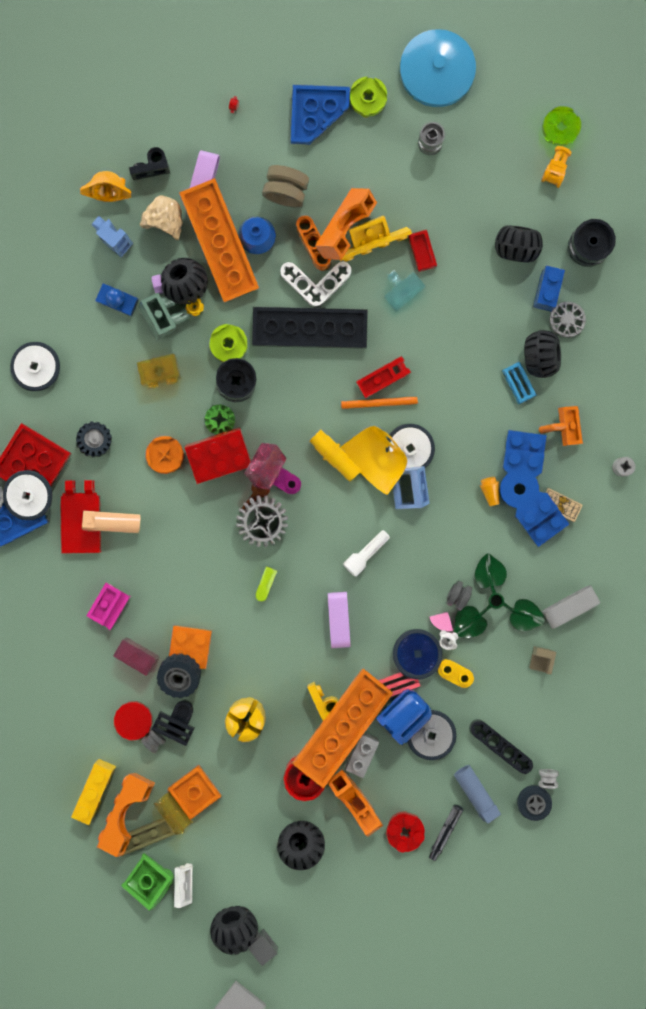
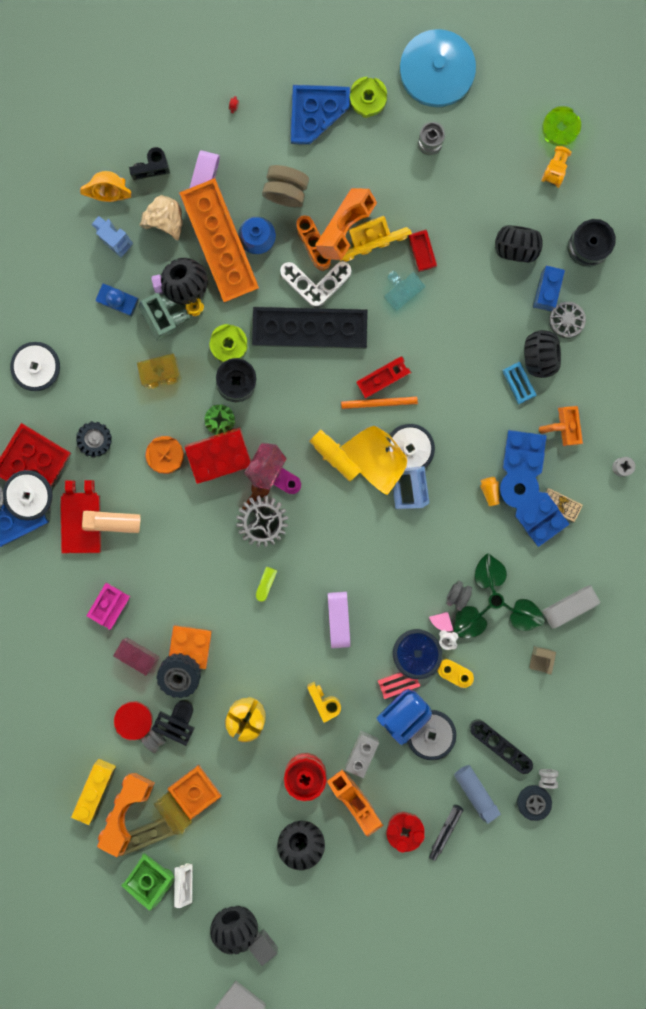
(342, 728): orange plate -> none
(357, 562): white piece -> none

